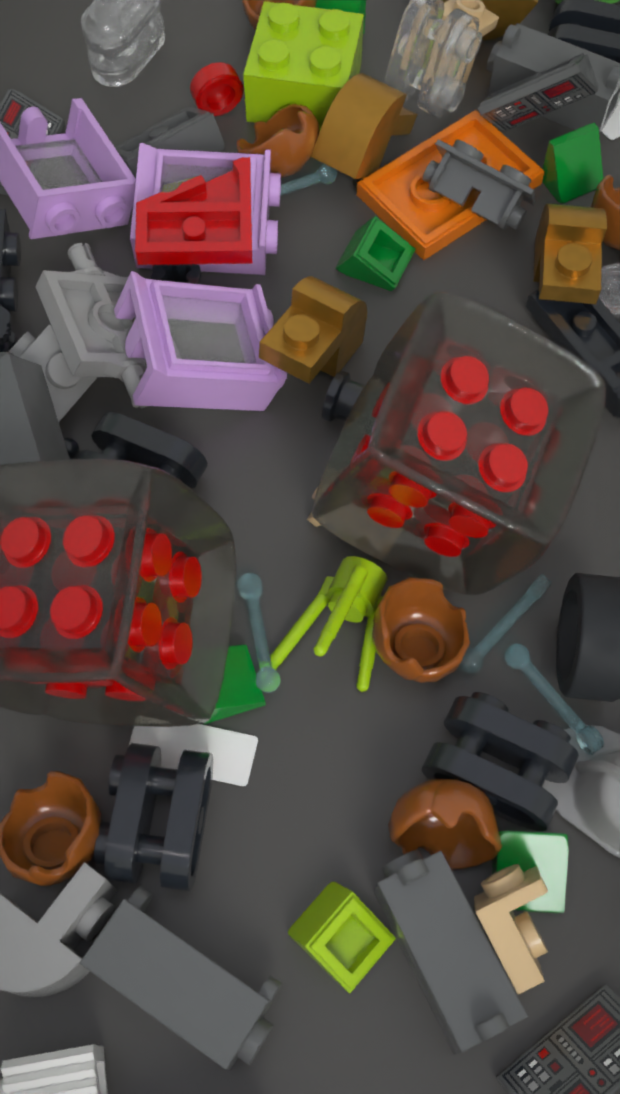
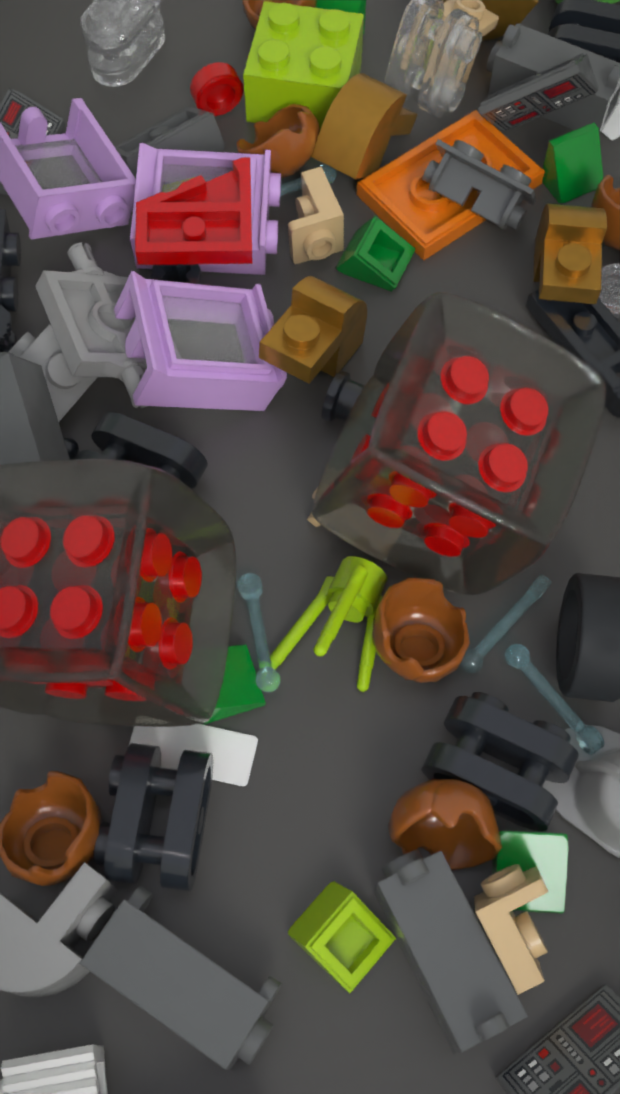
(320, 220): none -> tan bracket

